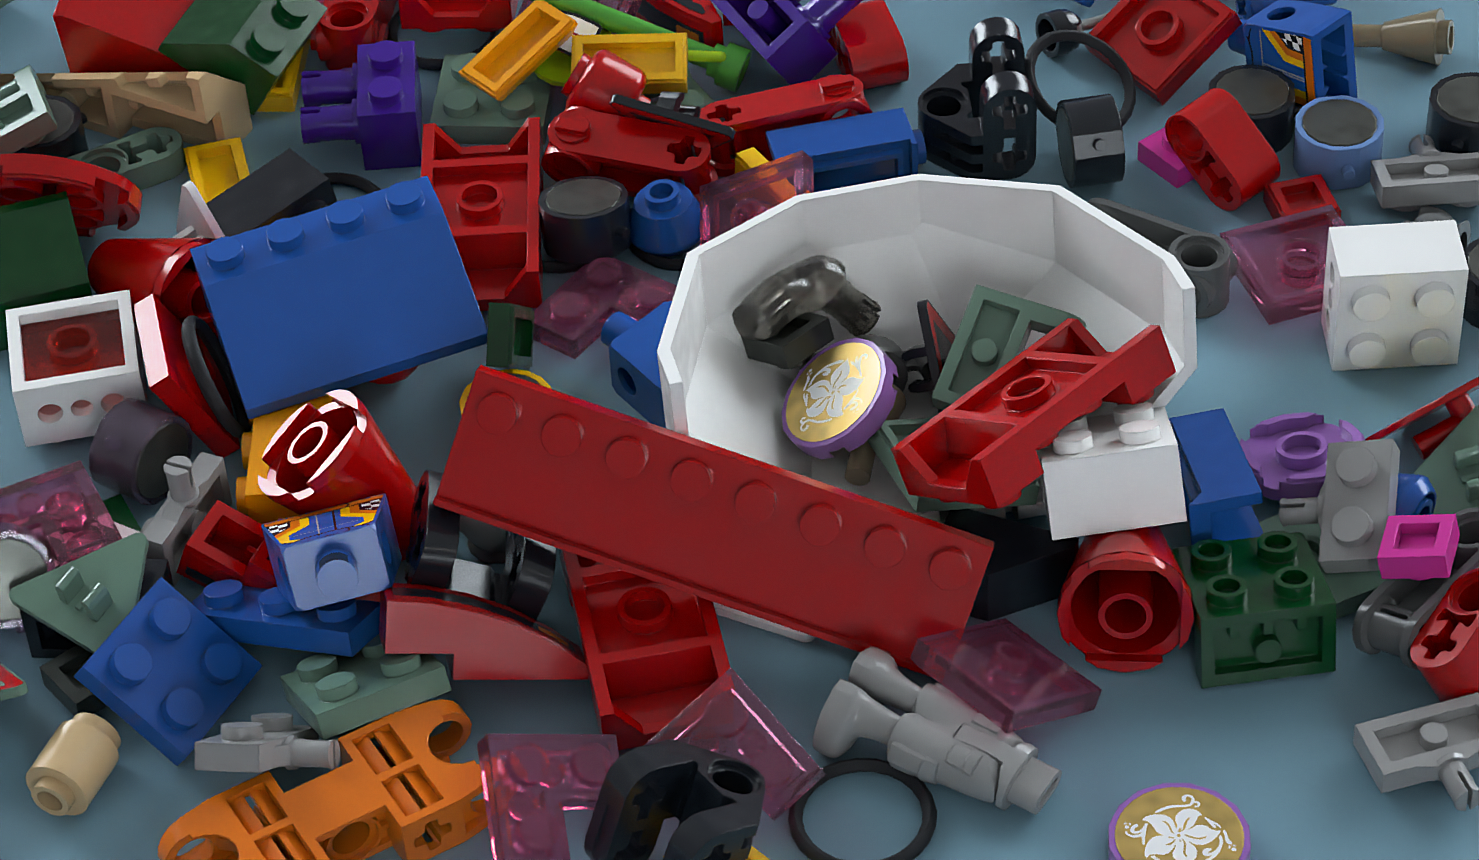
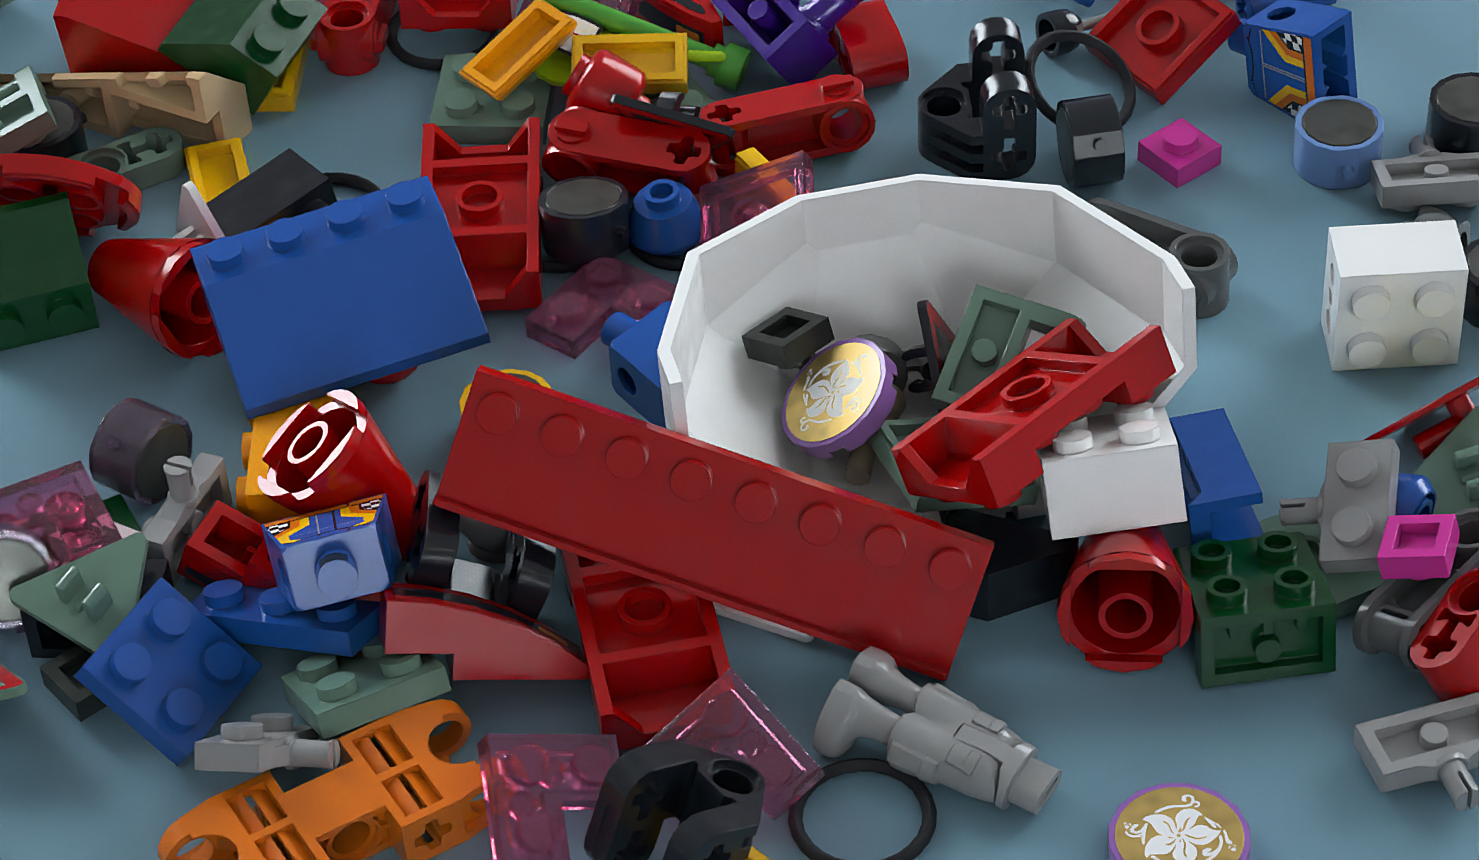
(73, 364): white piece -> none
(74, 765): tan brick -> none
(172, 376): red plate -> none
(195, 325): black tyre -> none
(377, 109): dark purple brick -> none
(510, 336): dark green tile -> none
(804, 288): clear smoke arm -> none
(854, 148): blue window -> none
(1005, 675): clear pink plate -> none
(1222, 149): red beam -> none
(1265, 97): piece -> none
(1284, 262): clear pink plate -> none
(1291, 453): medium lavender tile -> none
(1298, 196): red tile -> none
(1416, 36): dark tan cone -> none

